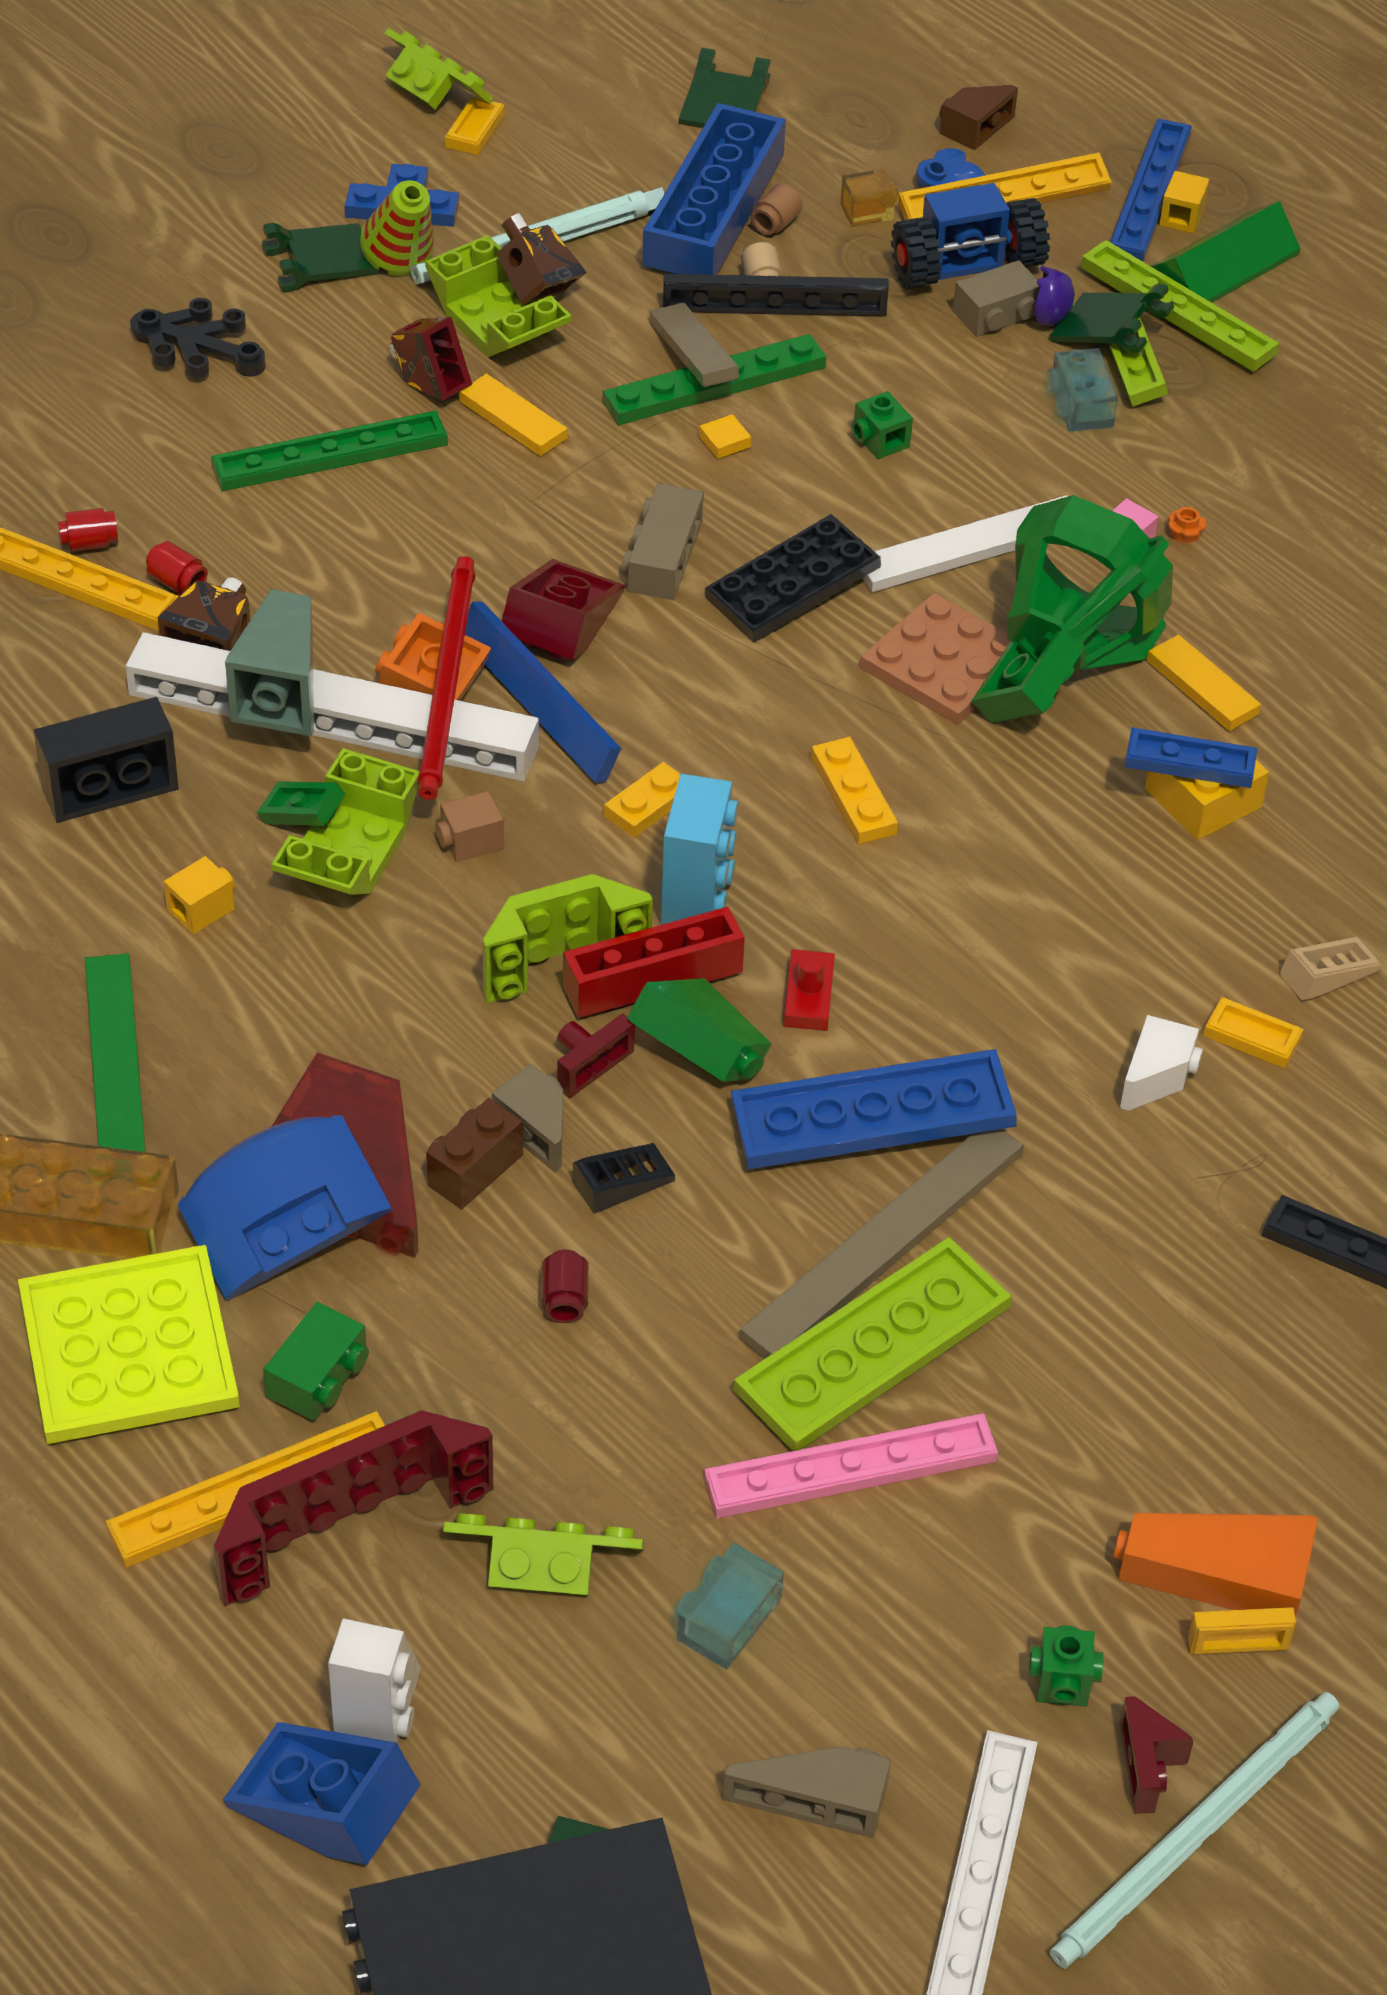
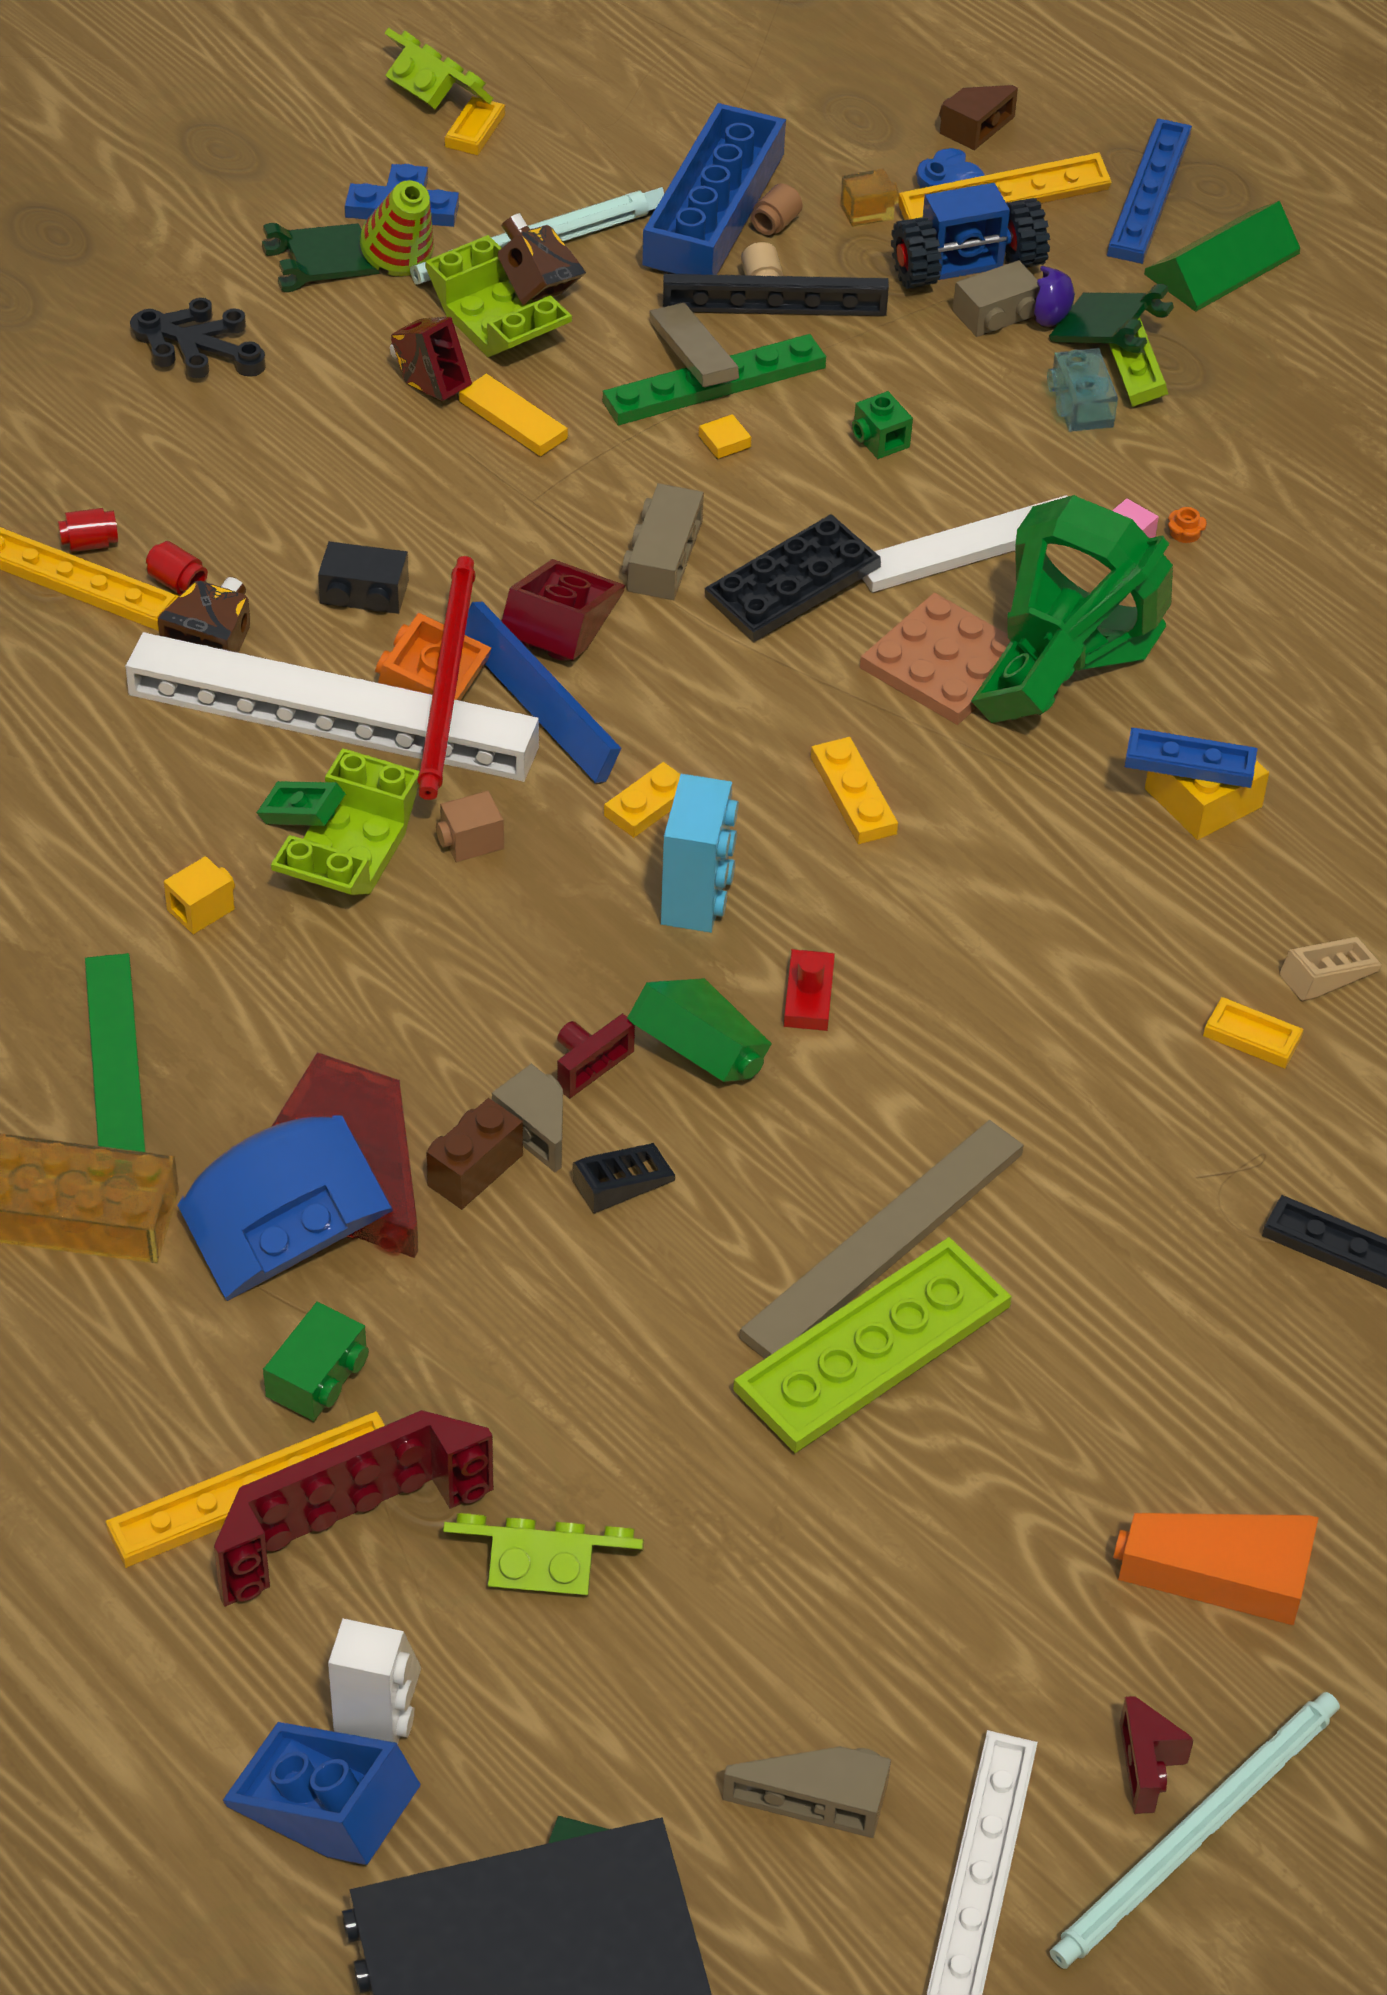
(106, 759): black brick -> none
(127, 1344): neon yellow plate -> none
(273, 667): sand green slope -> none
(329, 450): green tile -> none
(363, 577): none -> black brick
(554, 921): lime slope -> none
(564, 1286): dark red brick -> none
(617, 969): red brick -> none
(720, 87): dark green flag -> none
(728, 1605): clear light blue brick -> none
(850, 1465): bright pink tile -> none
(873, 1109): blue plate -> none
(1065, 1665): green brick -> none
(1160, 1062): white slope -> none
(1184, 202): yellow brick -> none
(1190, 310): lime plate -> none
(1204, 682): yellow tile -> none
(1241, 1630): yellow tile -> none

